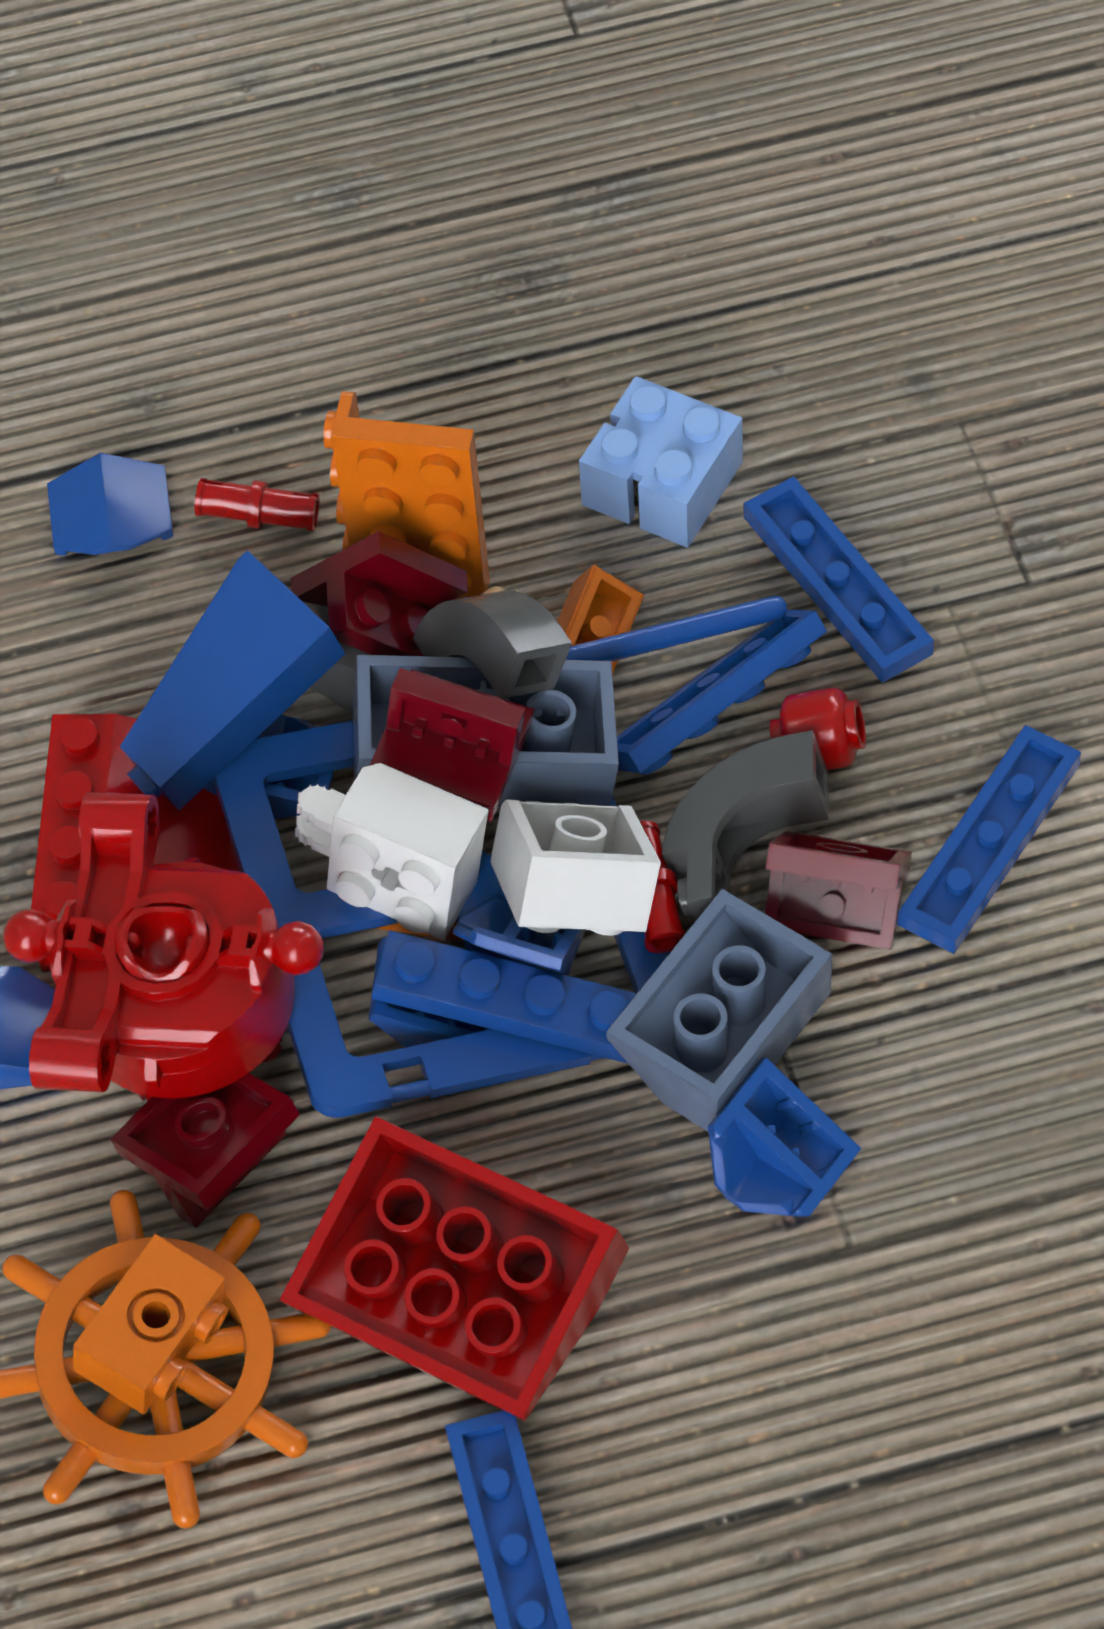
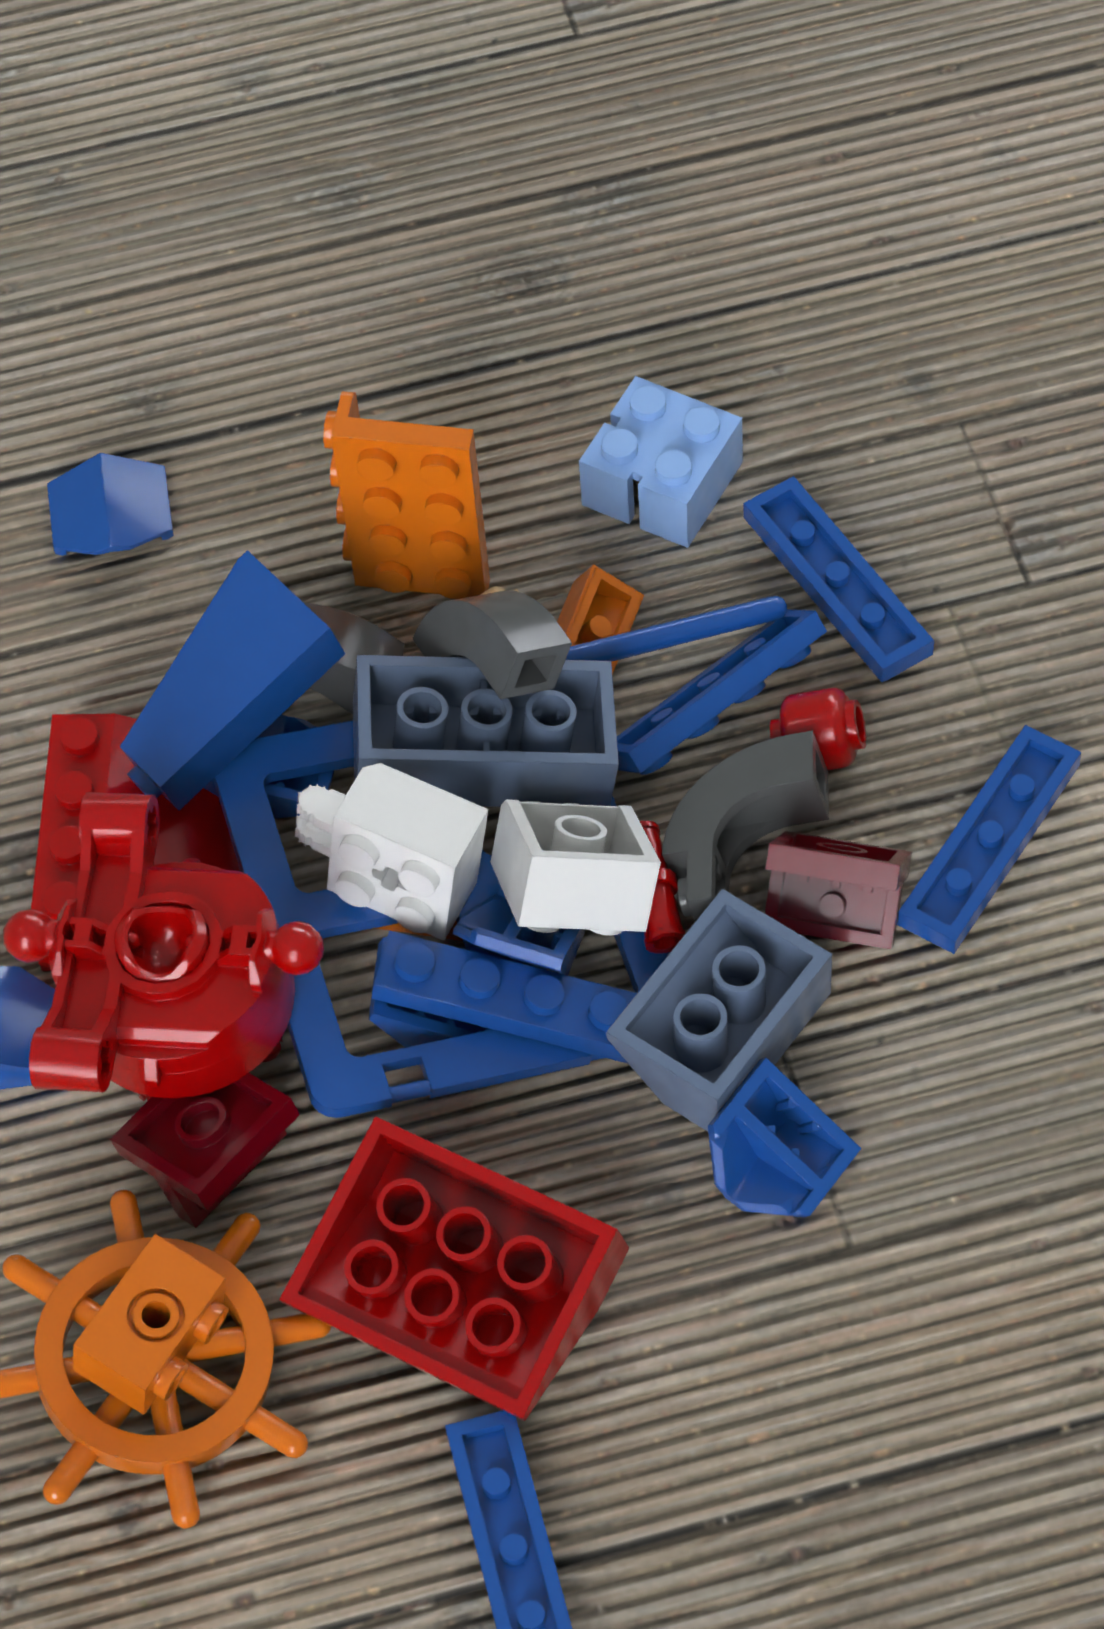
(257, 504): red pin -> none
(379, 592): dark red bracket -> none
(453, 737): dark red bracket -> none

